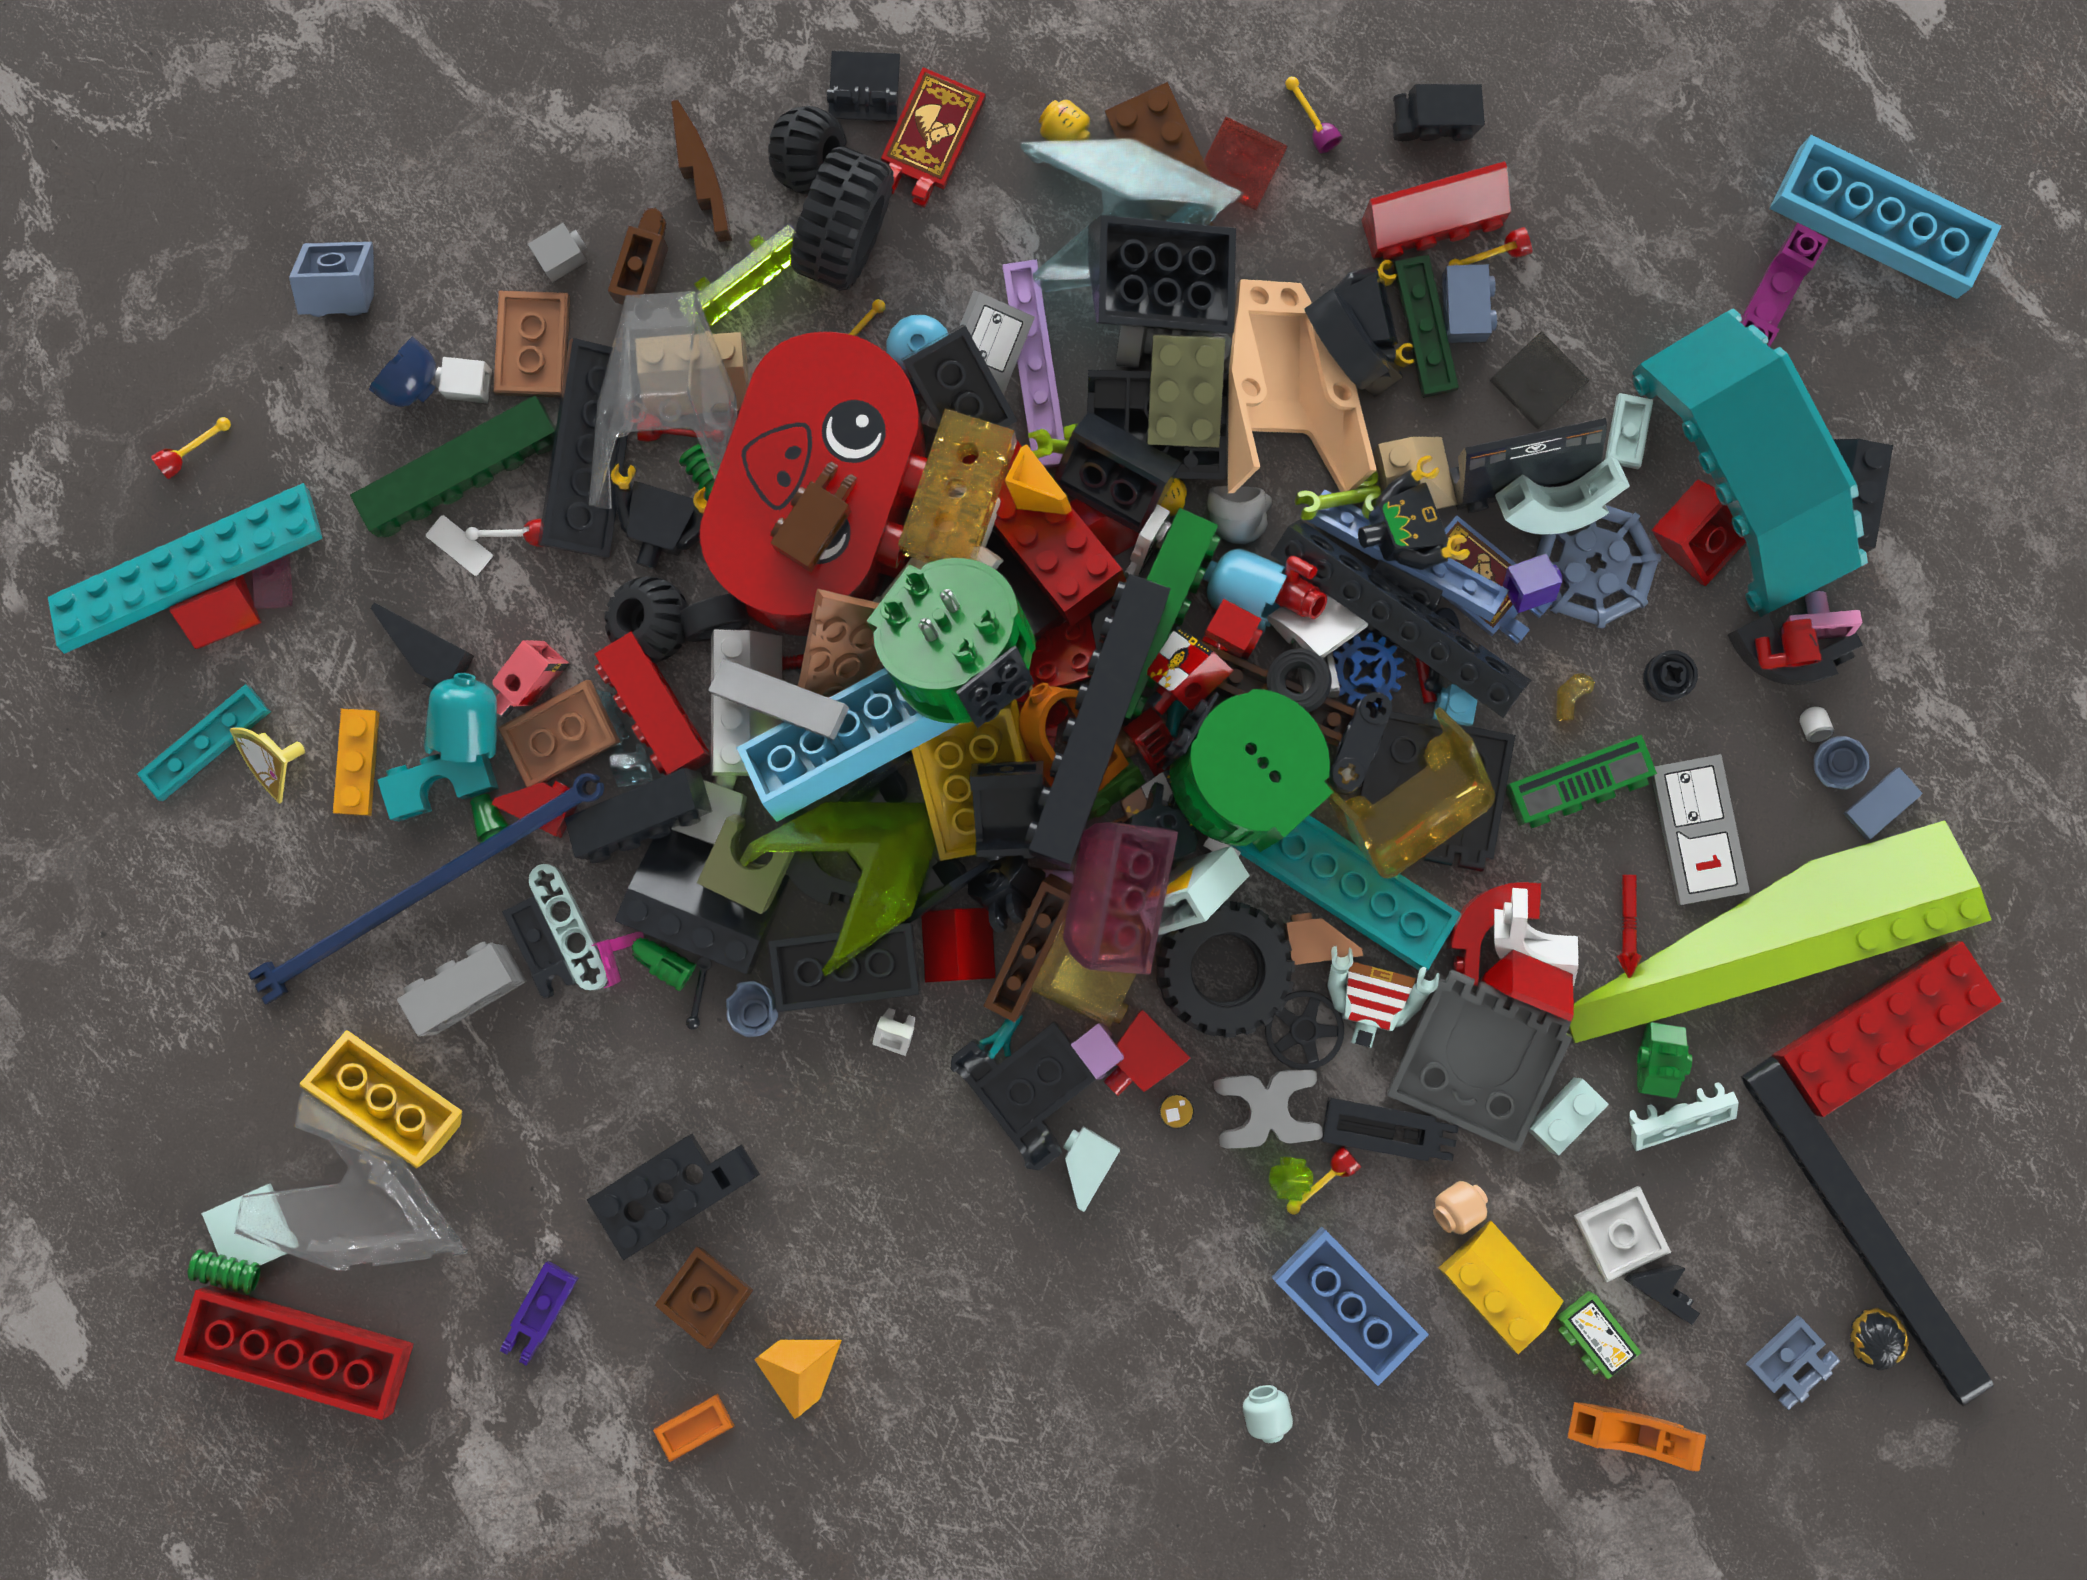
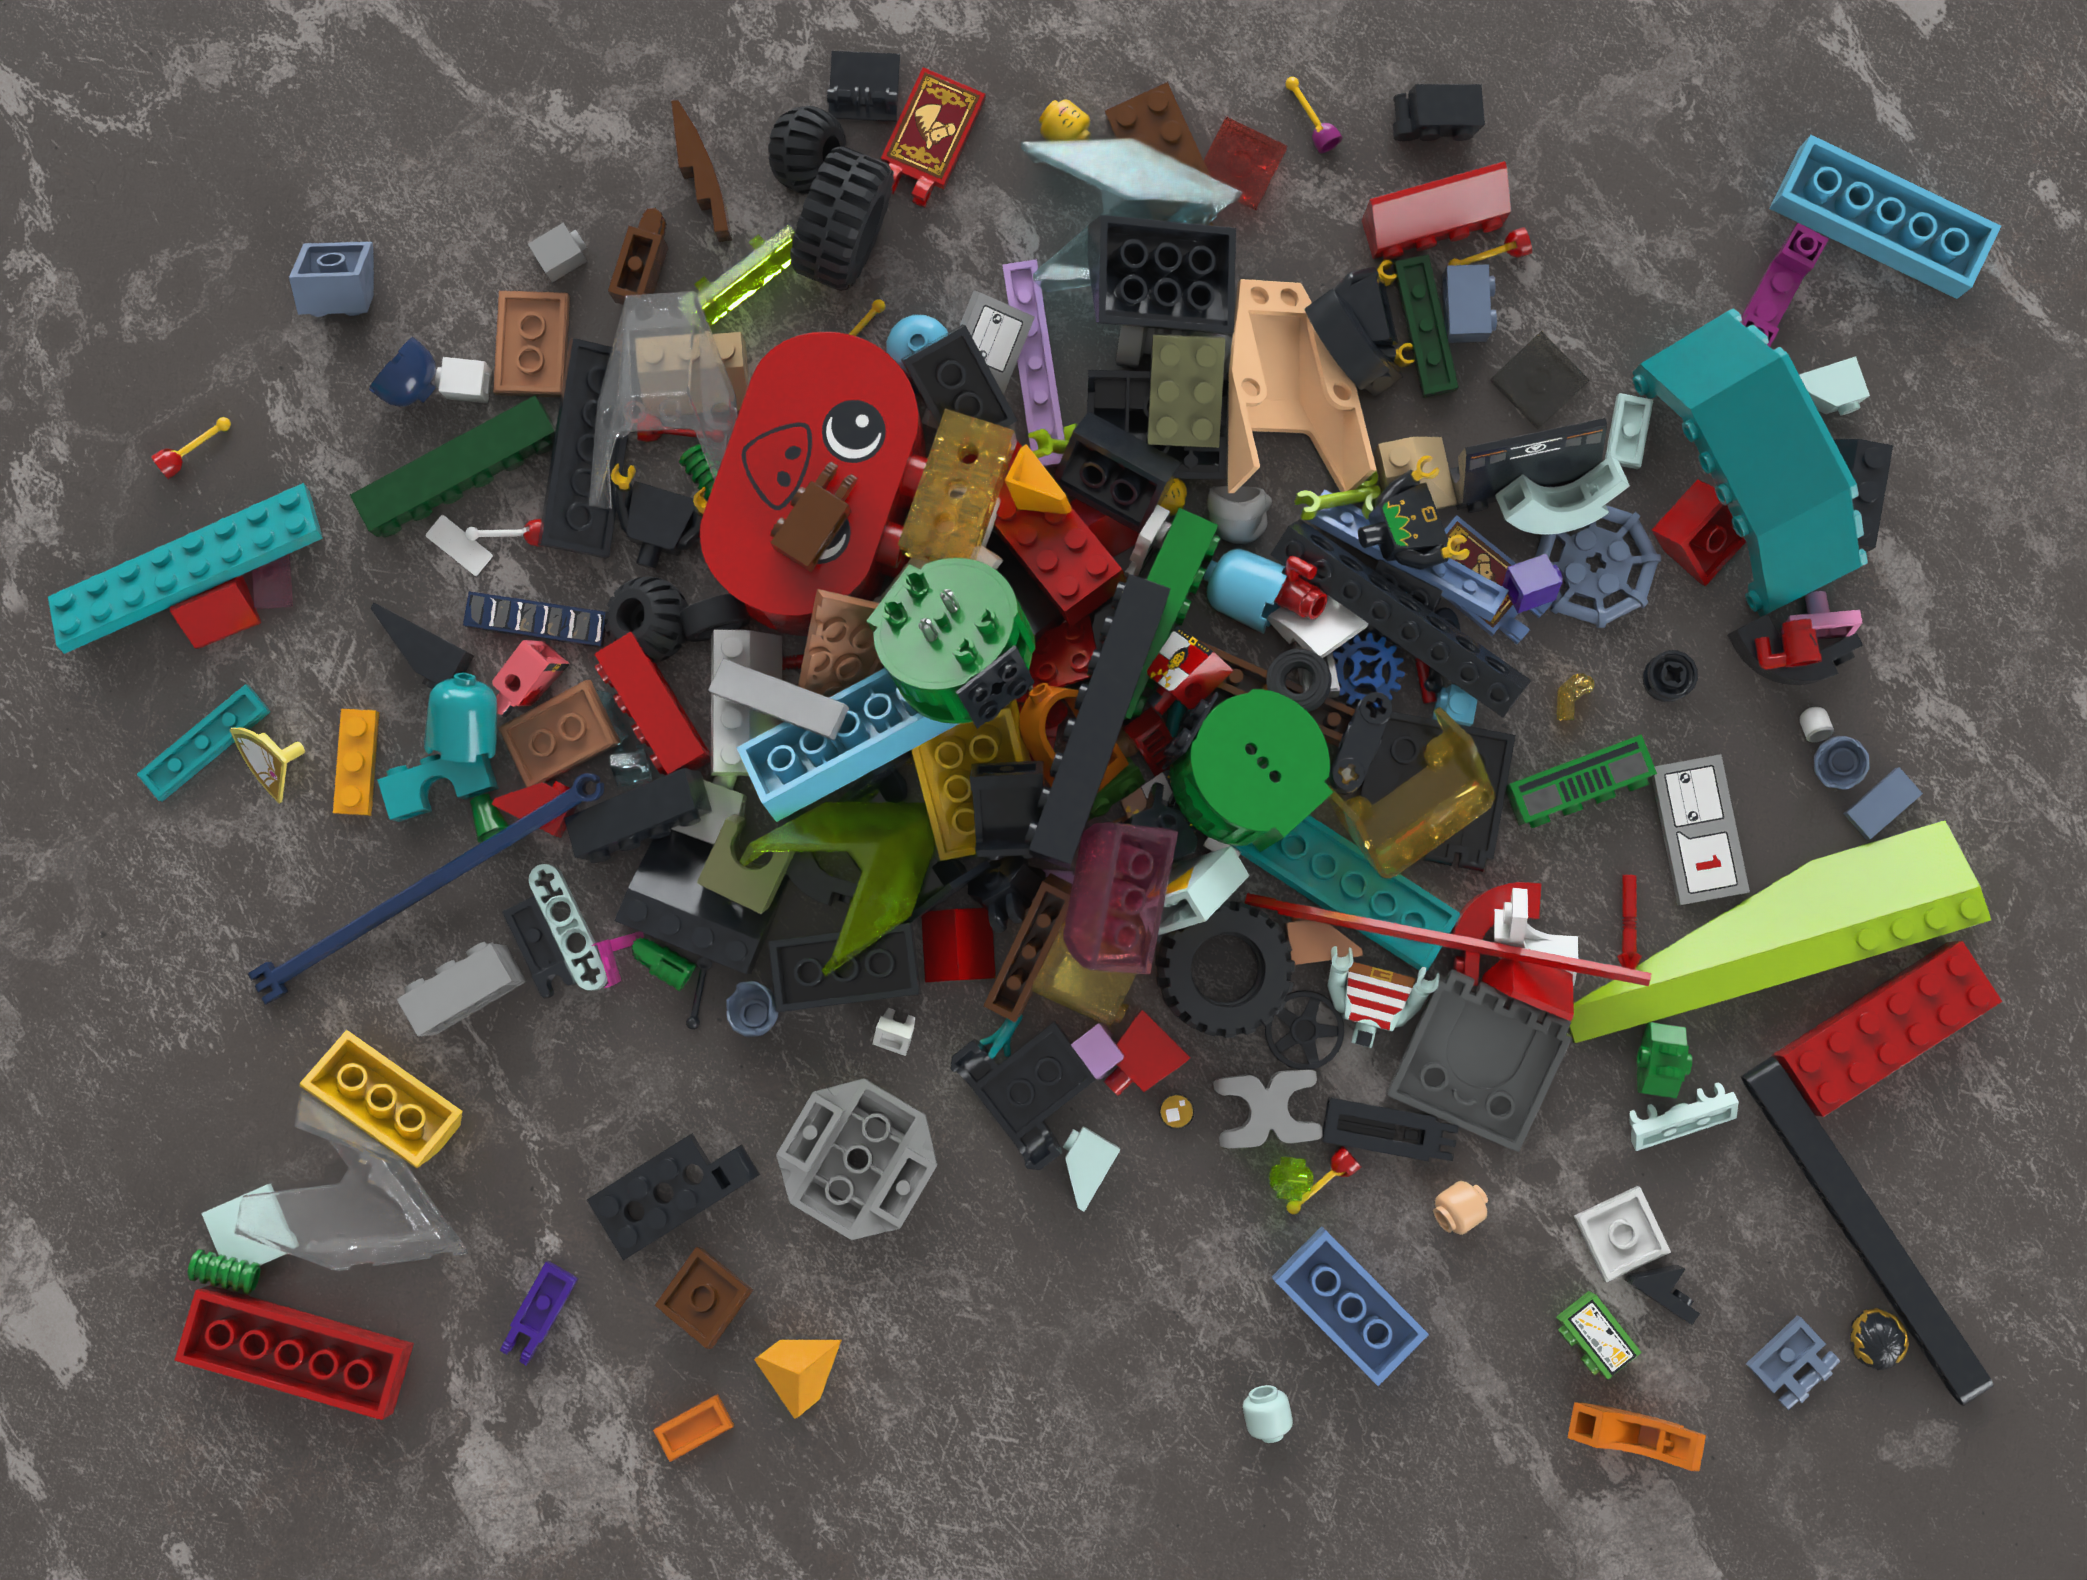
(535, 619): none -> tile
(819, 1168): none -> light grey piece
(1233, 630): red arch -> none
(1450, 940): none -> red piece
(1502, 1287): yellow slope -> none
(1567, 1115): light aqua brick -> none
(1836, 387): none -> light aqua slope

